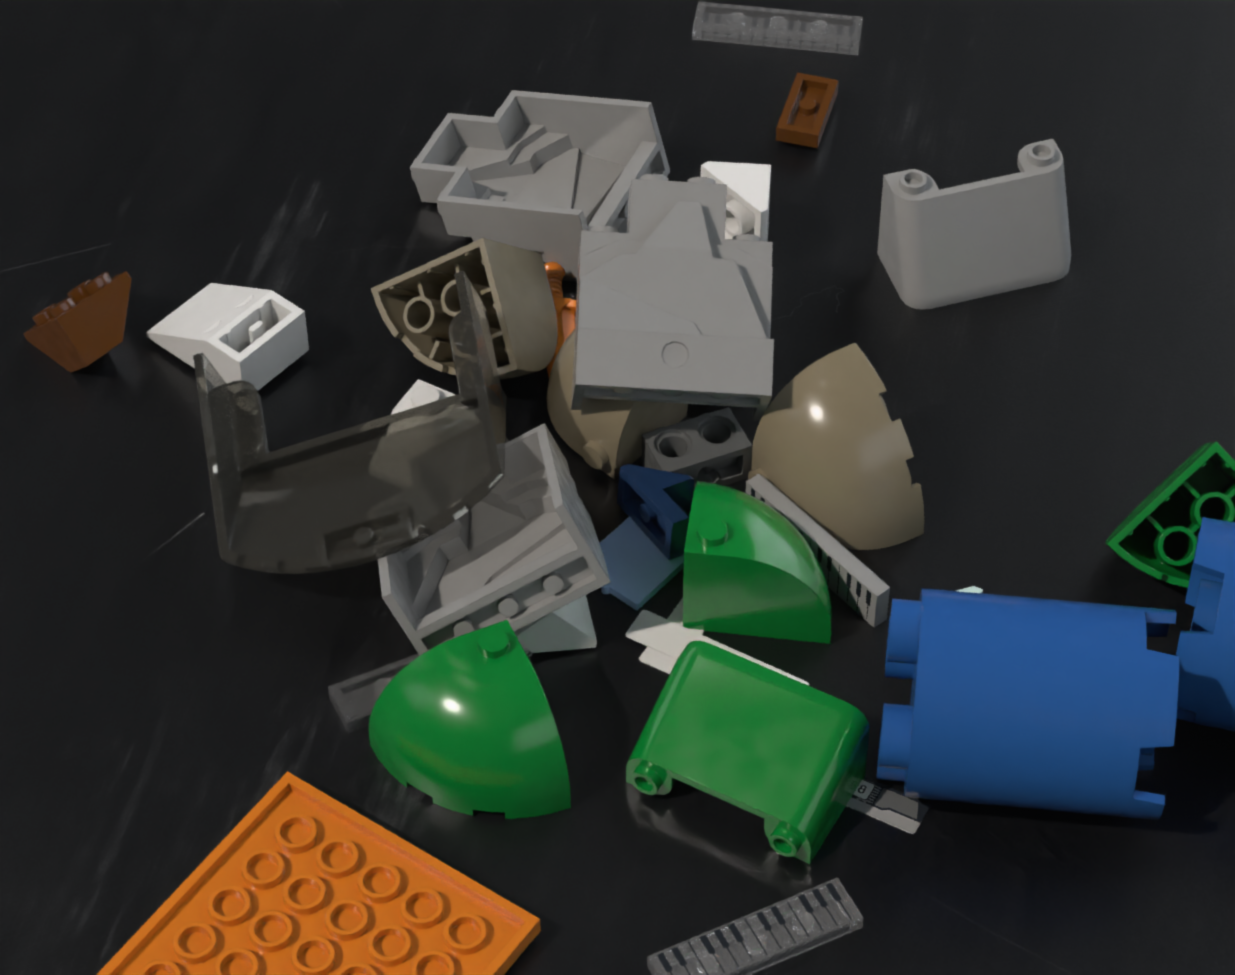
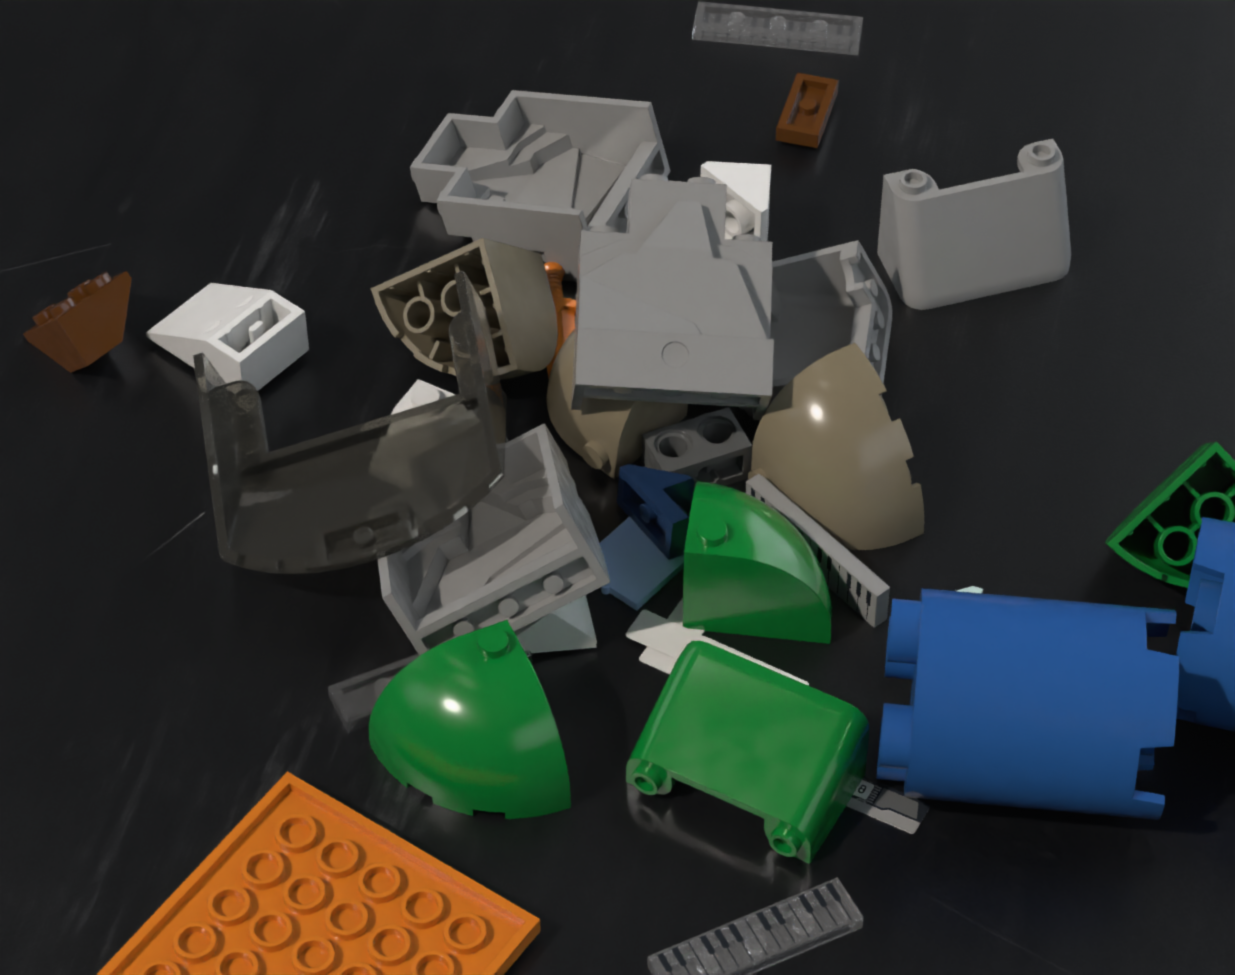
(824, 305): none -> light grey windscreen

